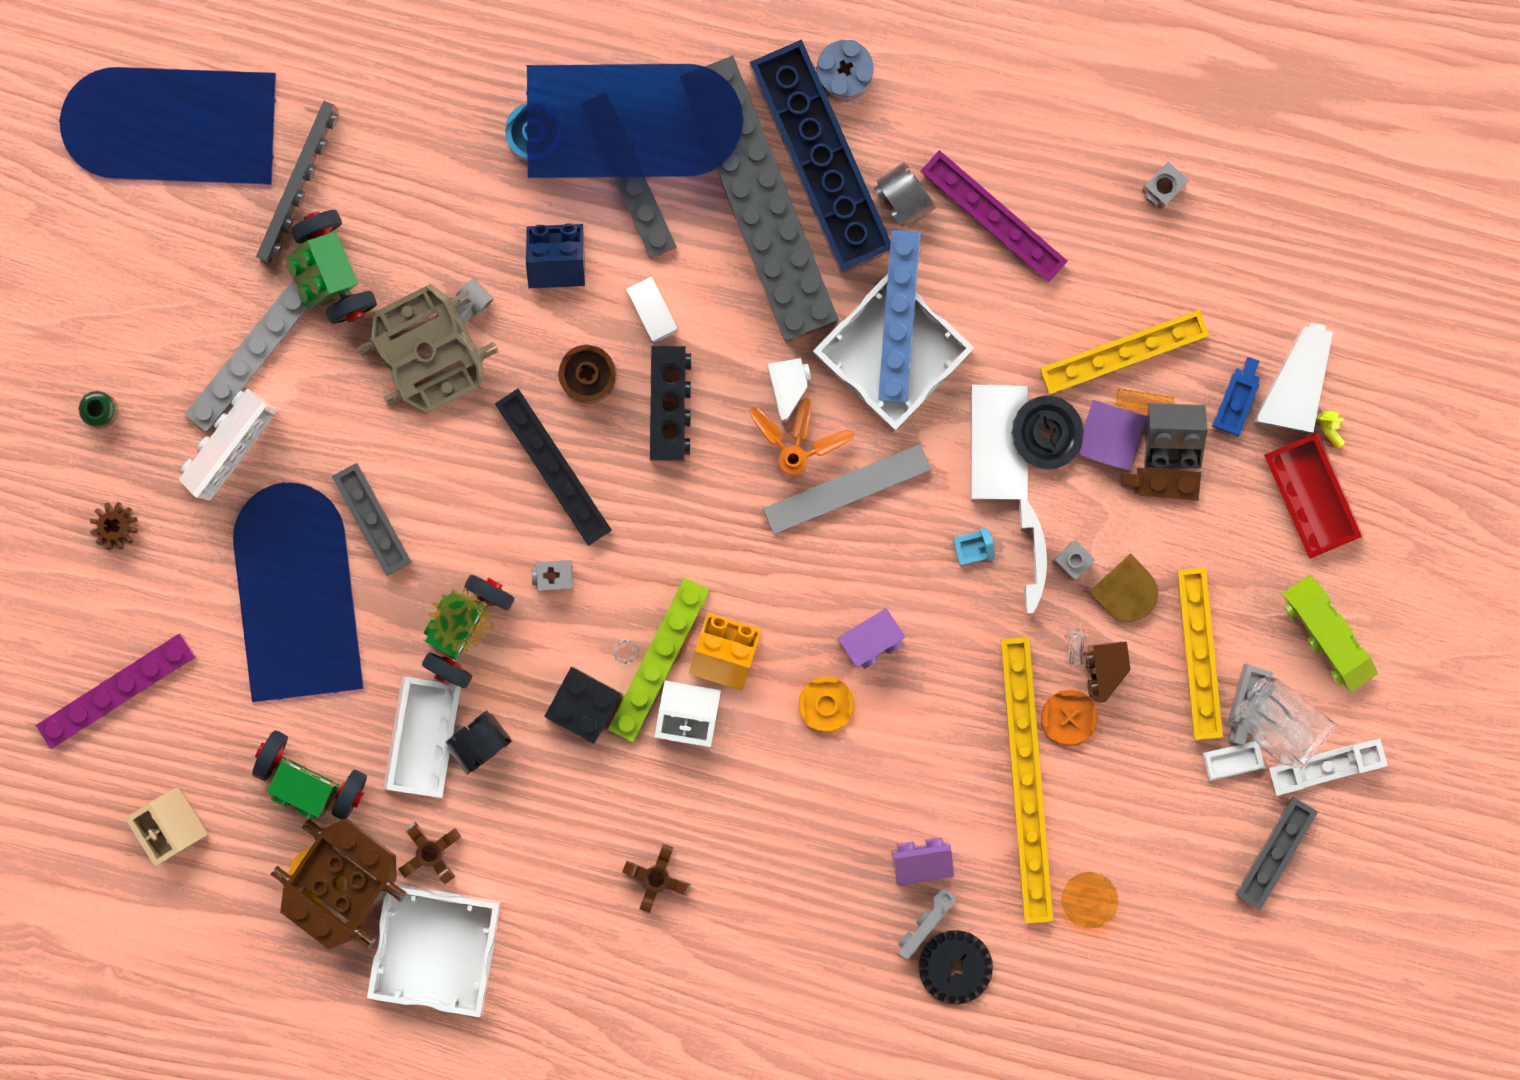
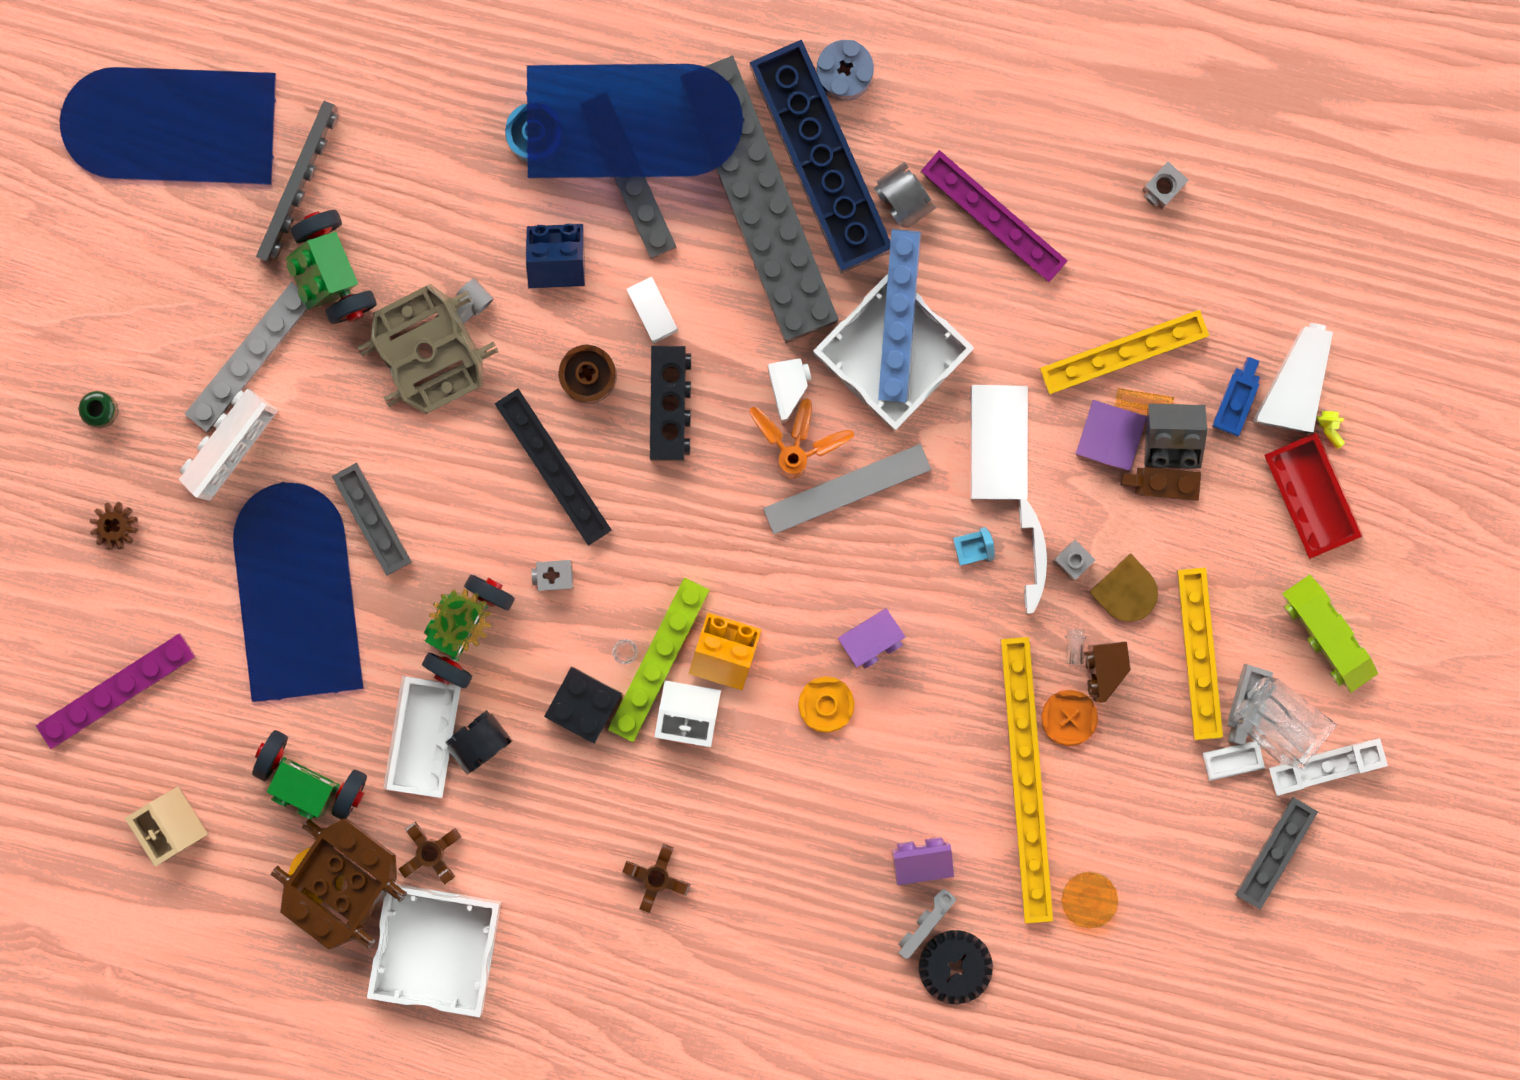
(1066, 435): black gear -> none

